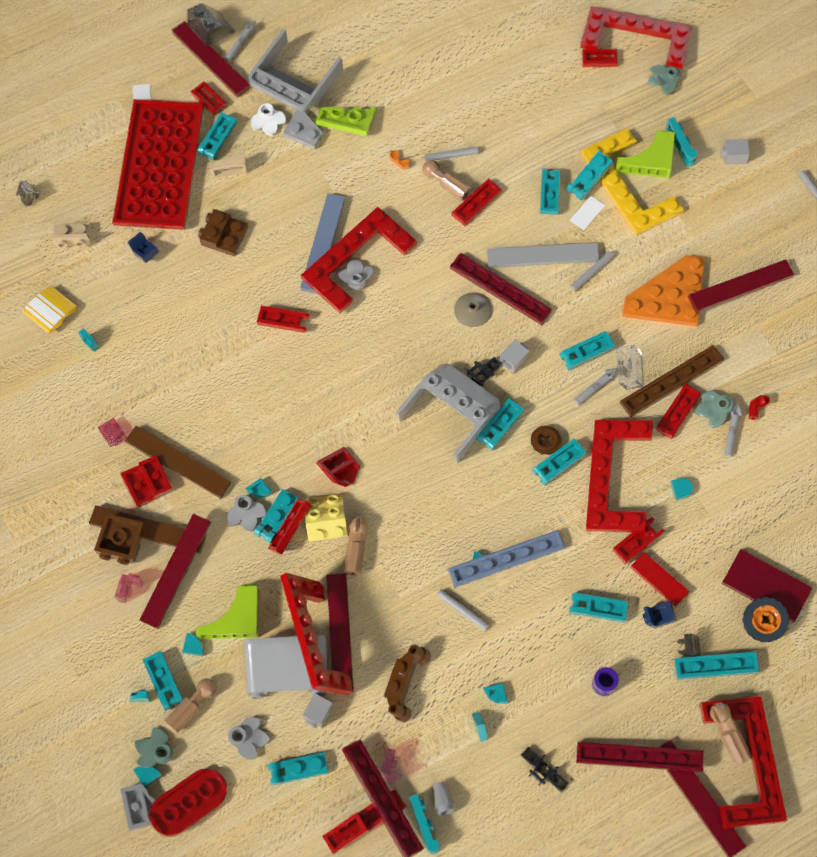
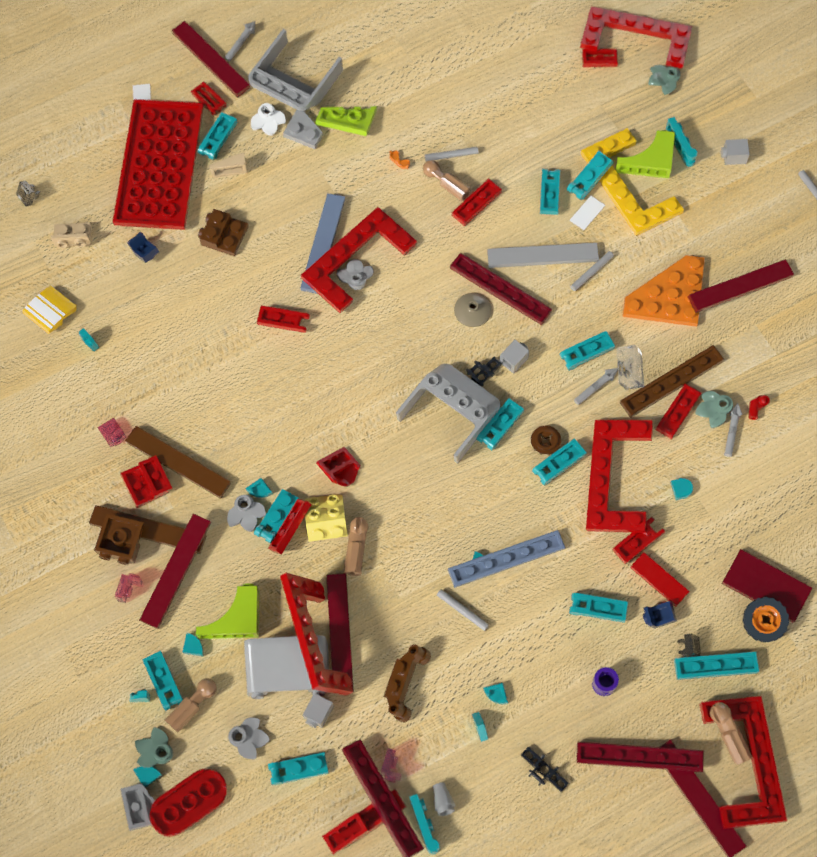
(208, 24): clear smoke slope -> none

